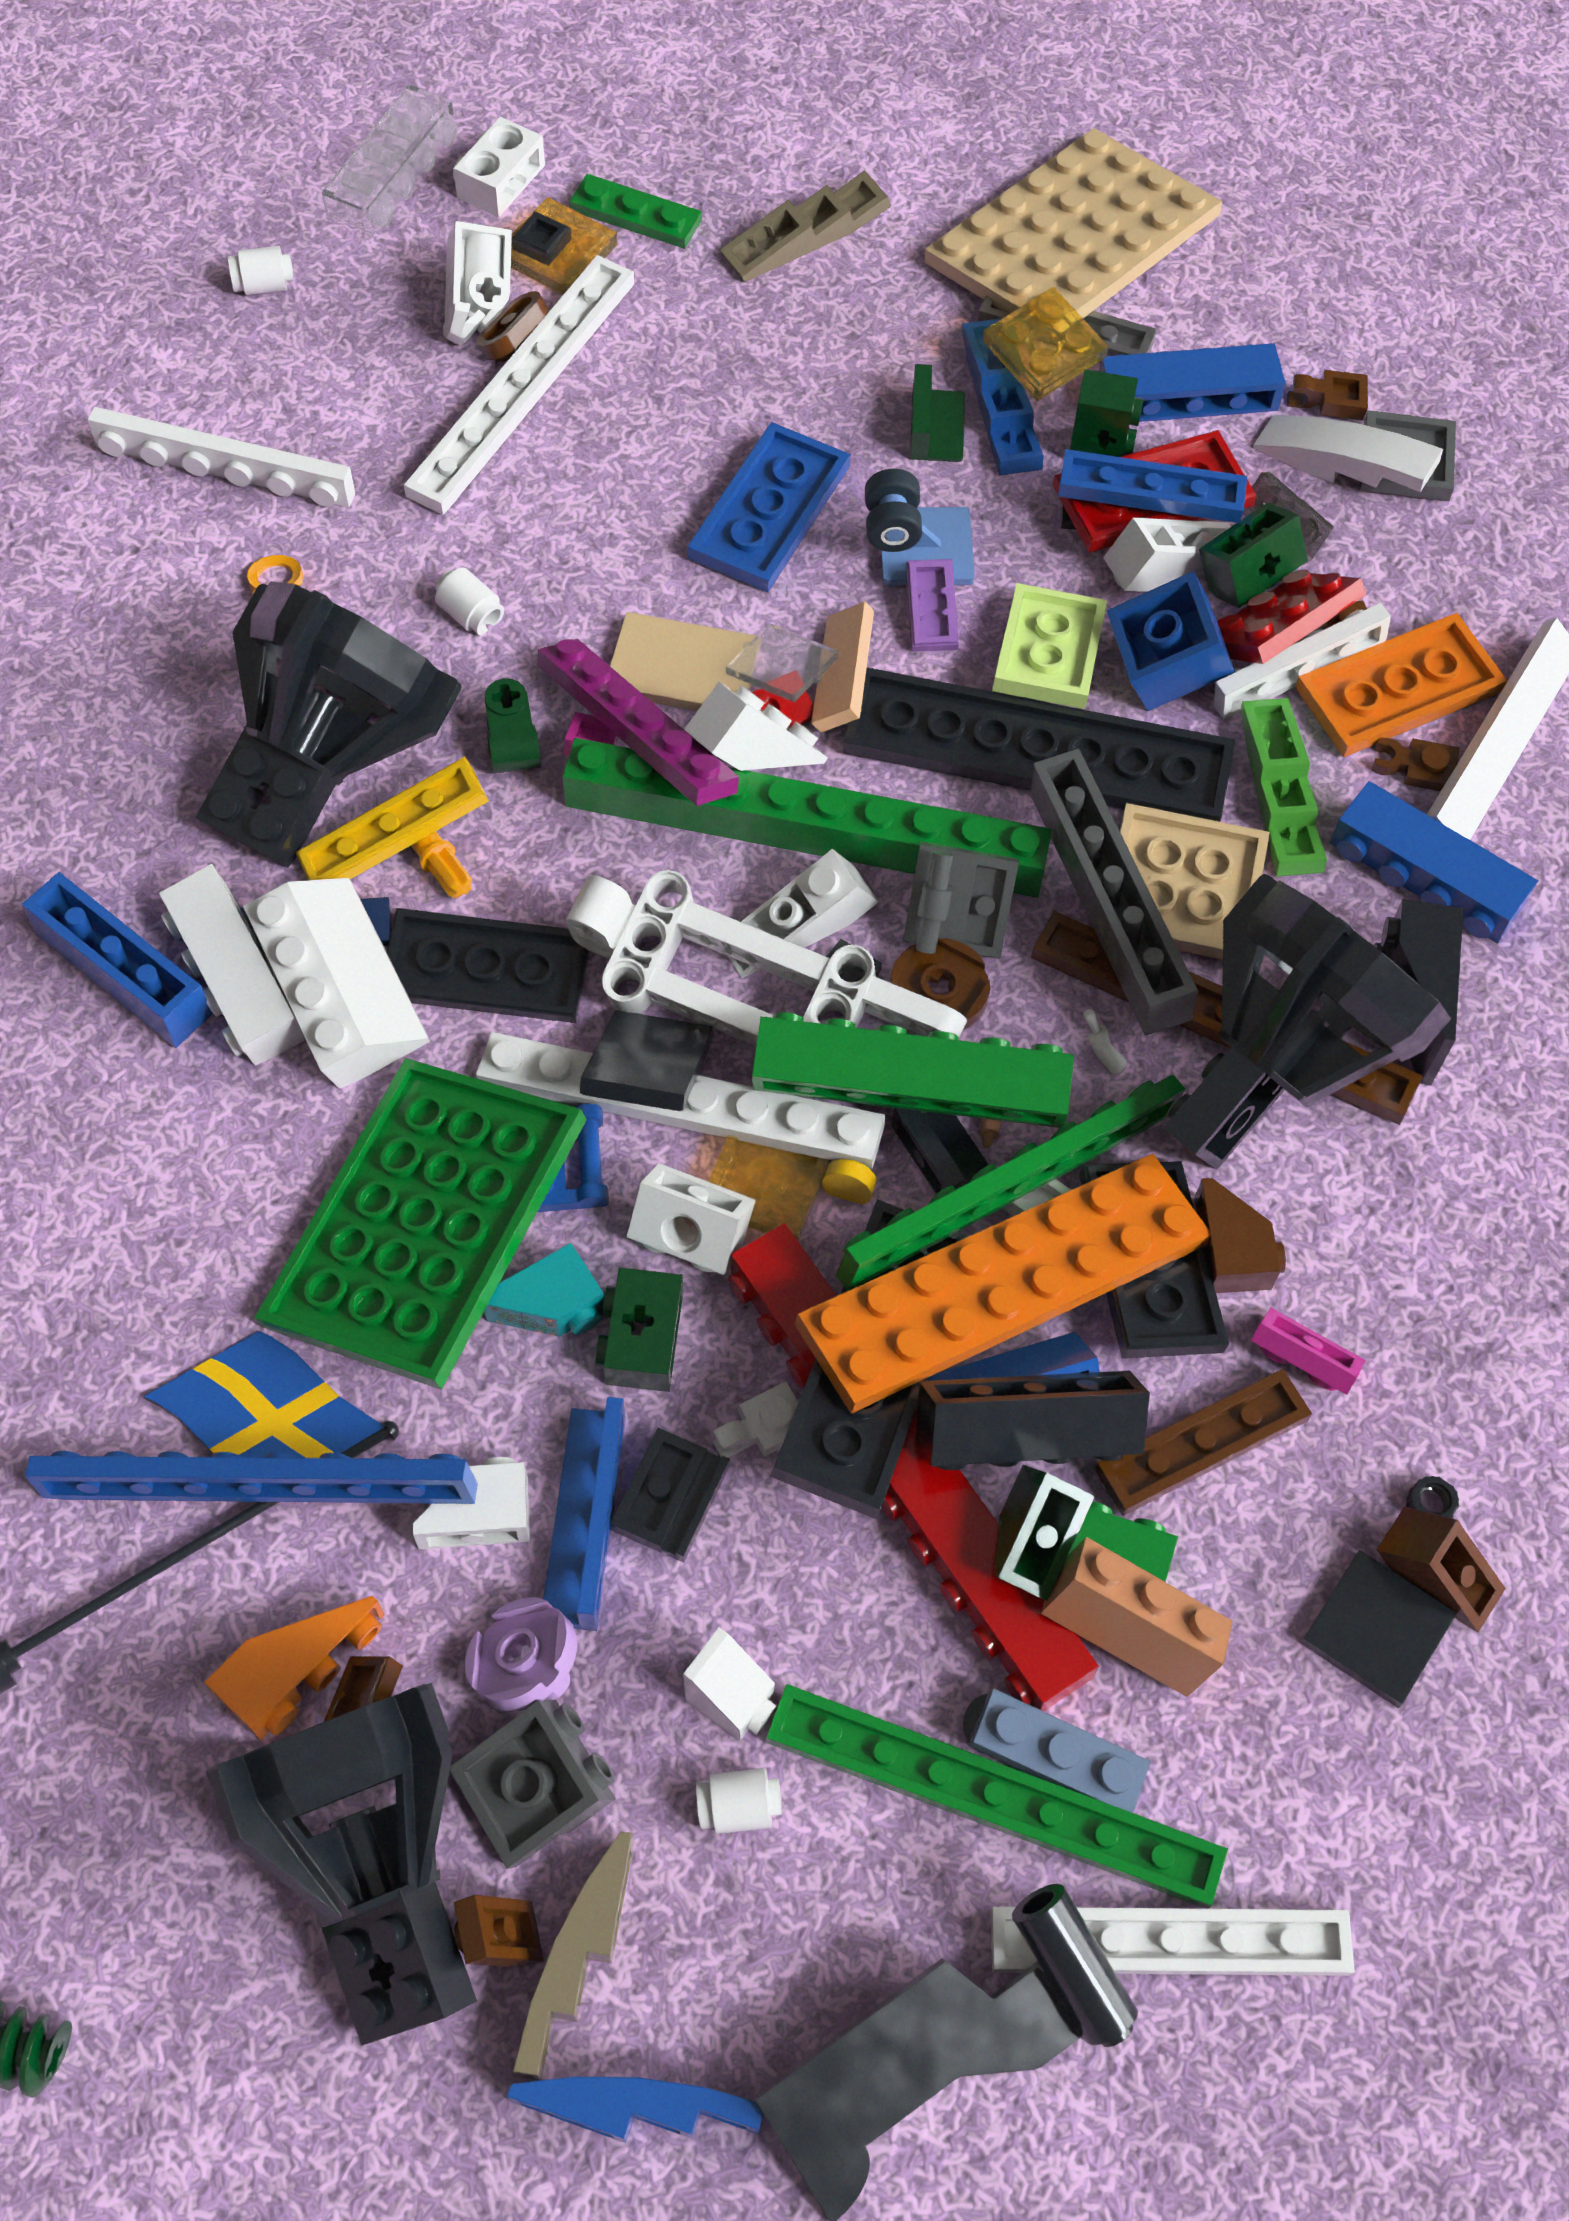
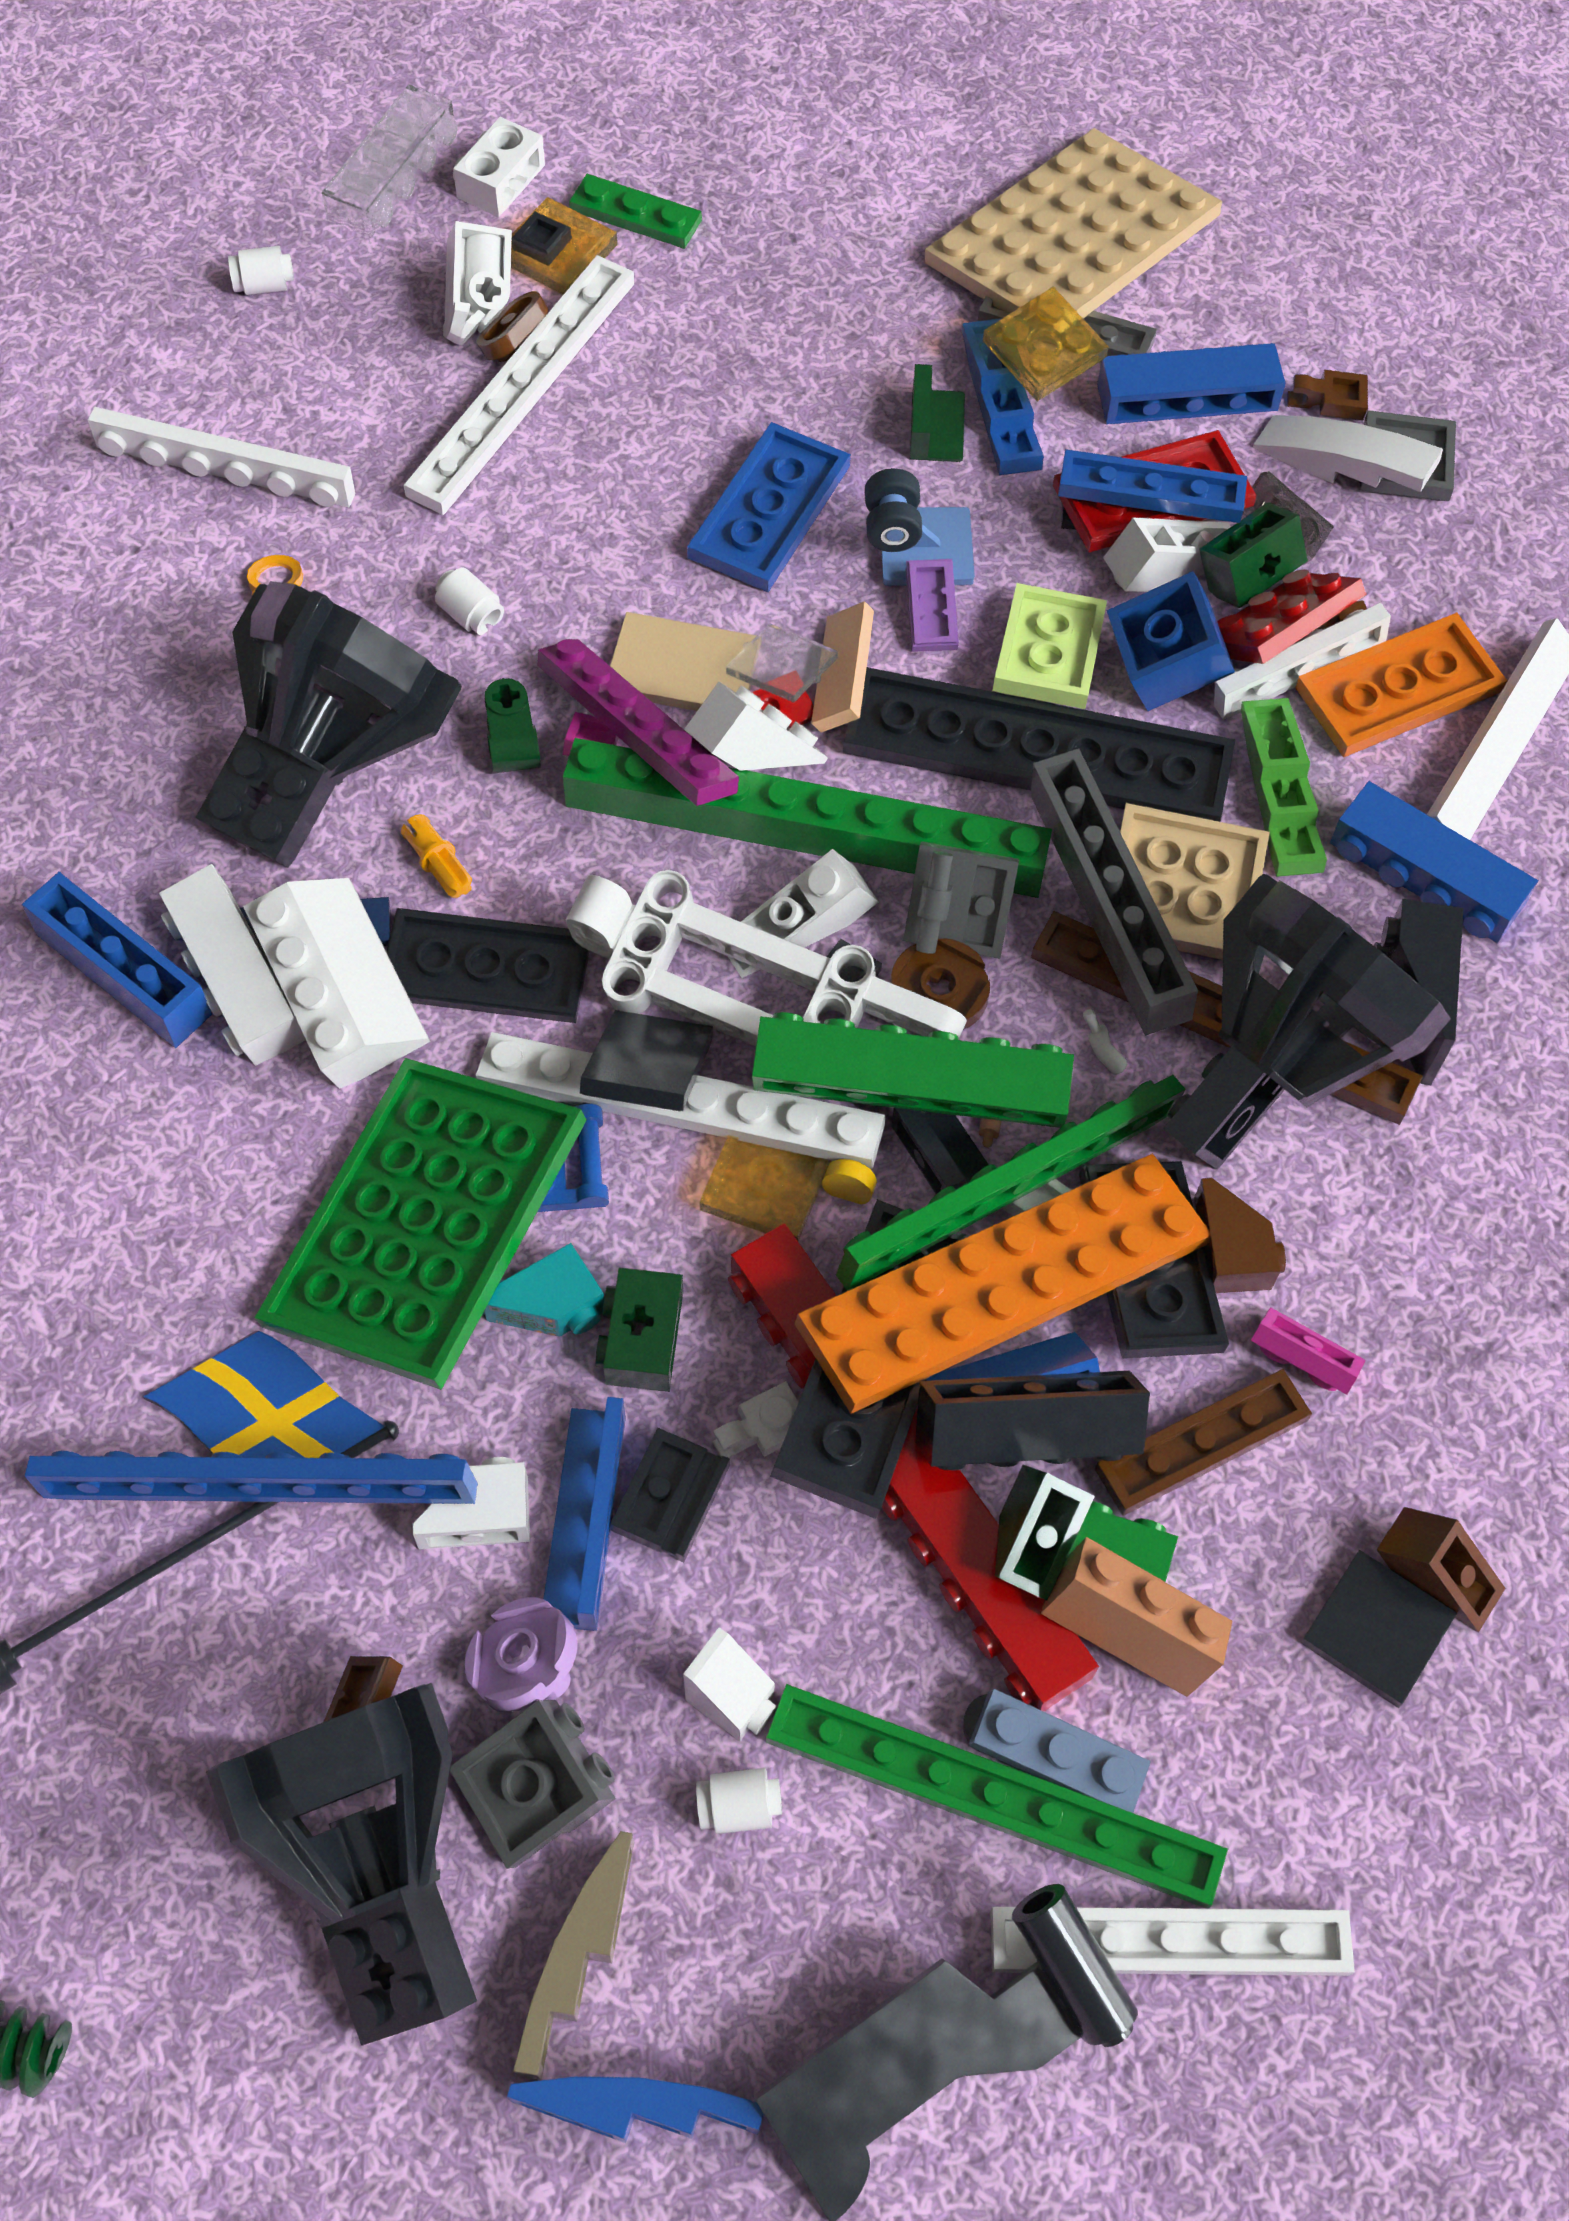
(264, 1671): orange slope -> none
(394, 824): yellow tile -> none
(497, 1931): reddish brown plate -> none
(717, 1212): white brick -> none
(798, 230): dark tan slope -> none
(1104, 414): dark green brick -> none
(1424, 763): reddish brown plate -> none
(1442, 1488): black axle -> none

